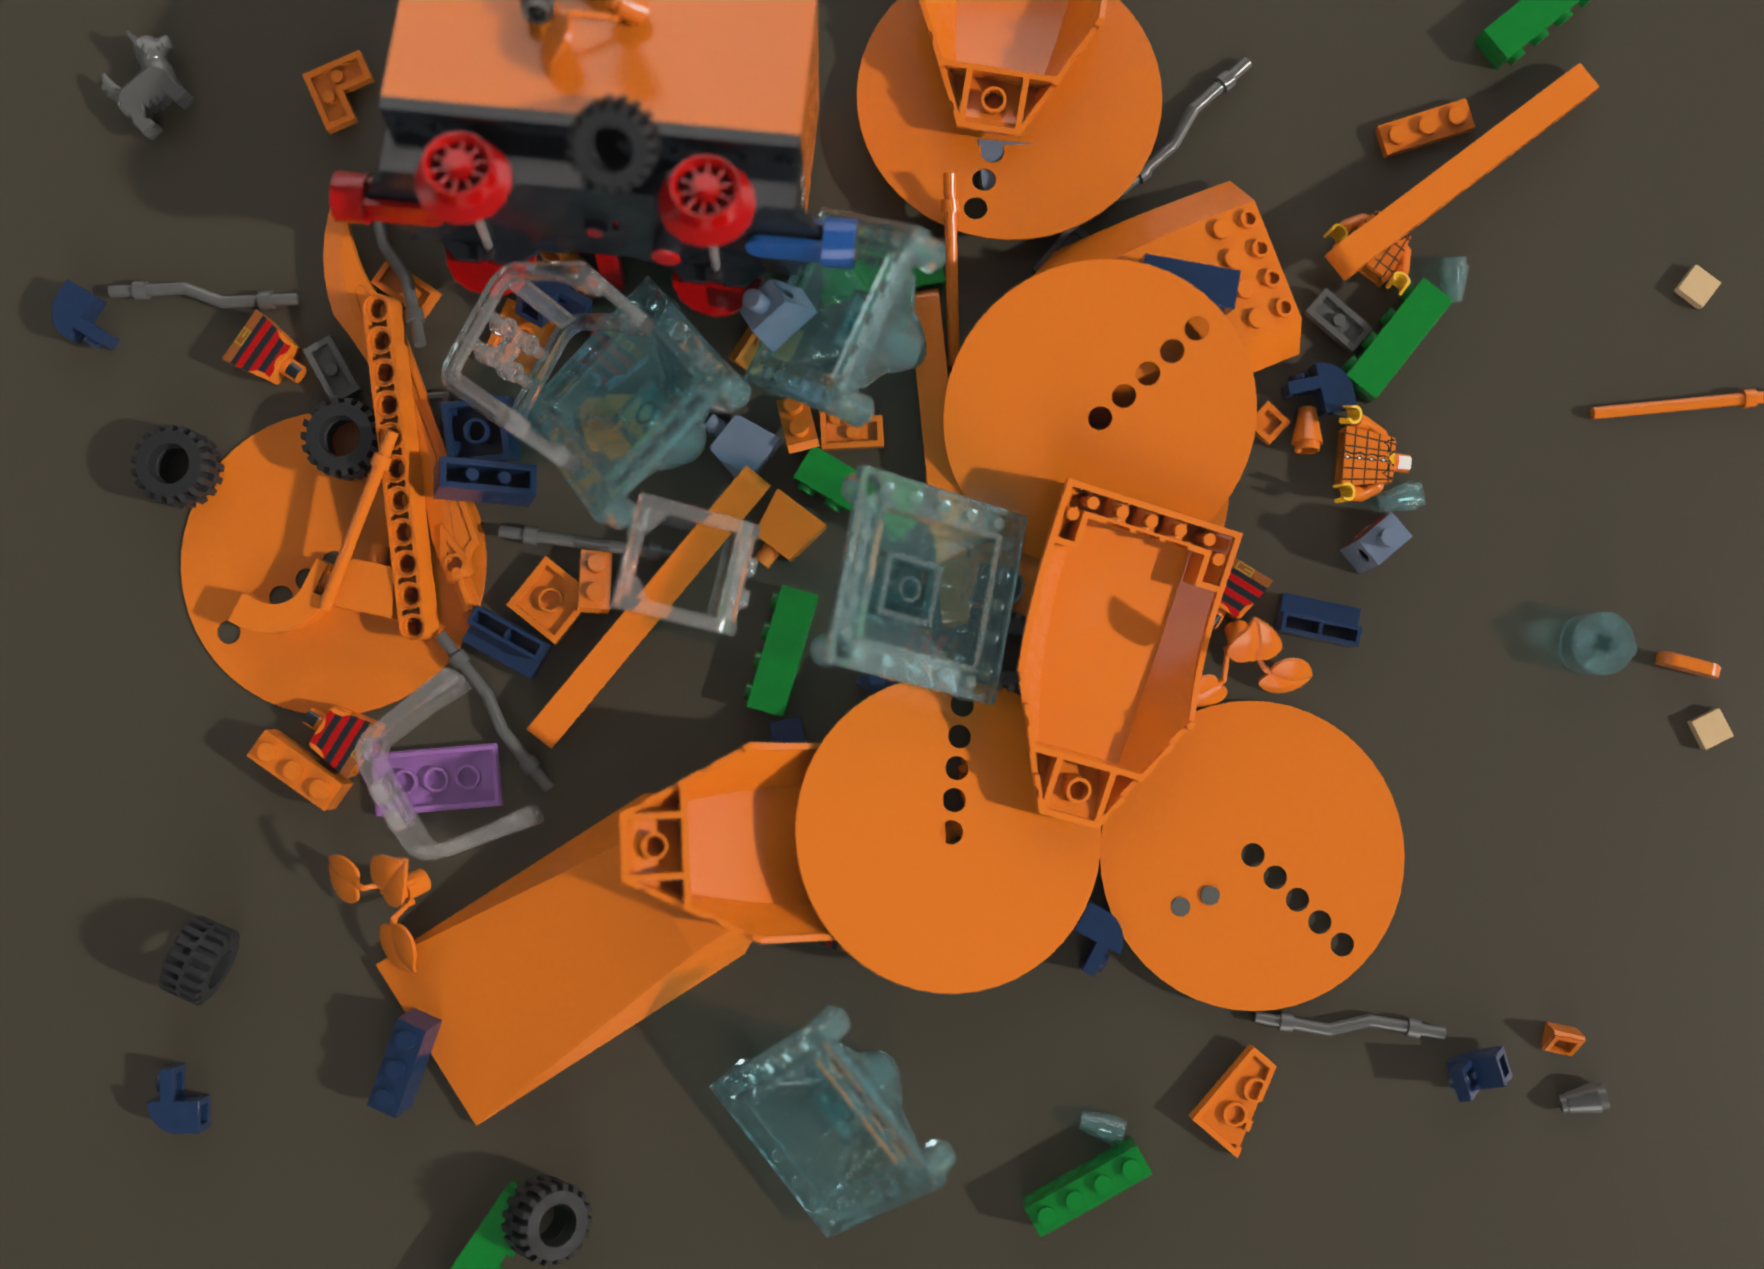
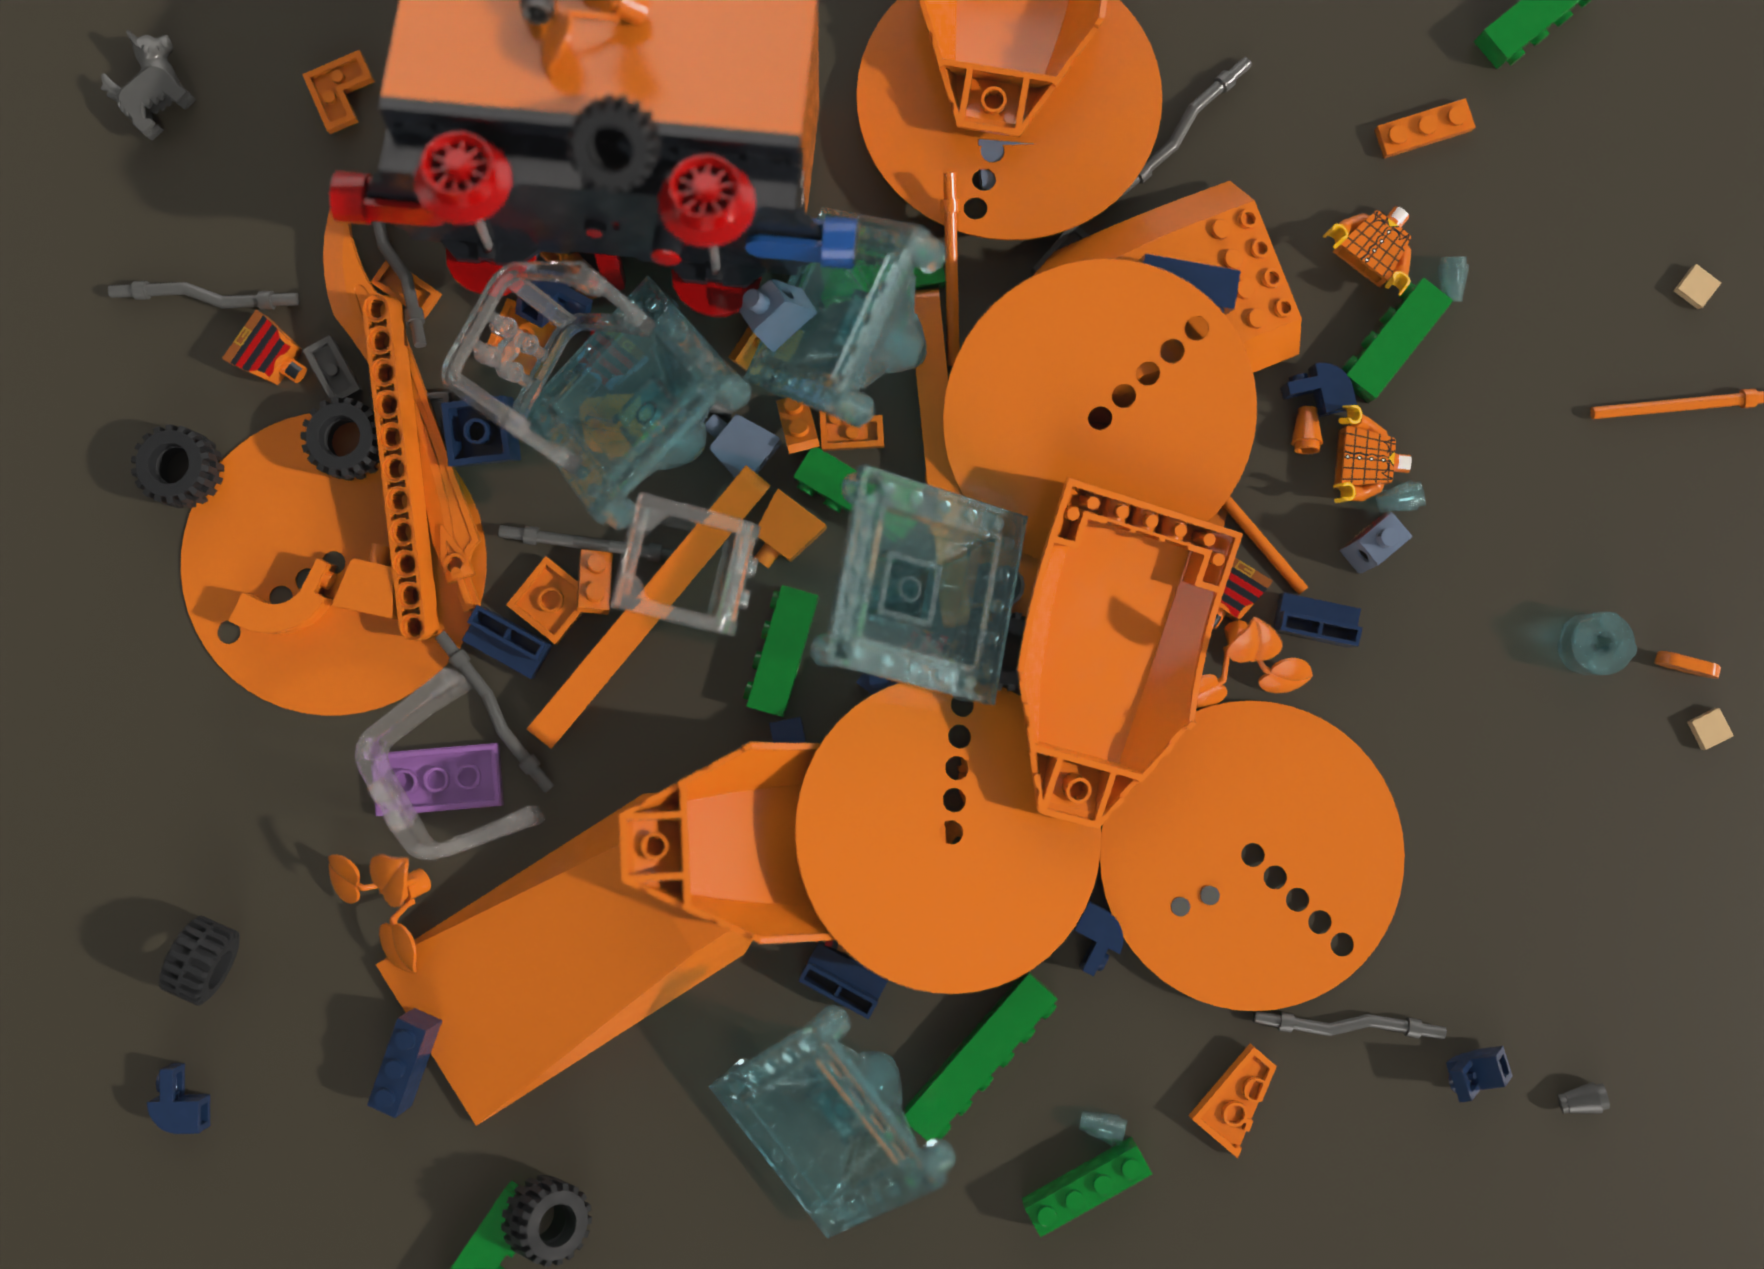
(75, 313): dark blue brick -> none
(300, 769): orange brick -> none
(338, 736): torso -> none
(380, 462): orange bar -> none
(484, 481): dark blue brick -> none
(843, 980): none -> dark blue piece
(979, 1056): none -> green brick
(1264, 546): none -> orange bar
(1270, 423): orange tile -> none
(1338, 320): dark grey plate -> none
(1461, 172): orange beam -> none
(1561, 1039): orange slope -> none

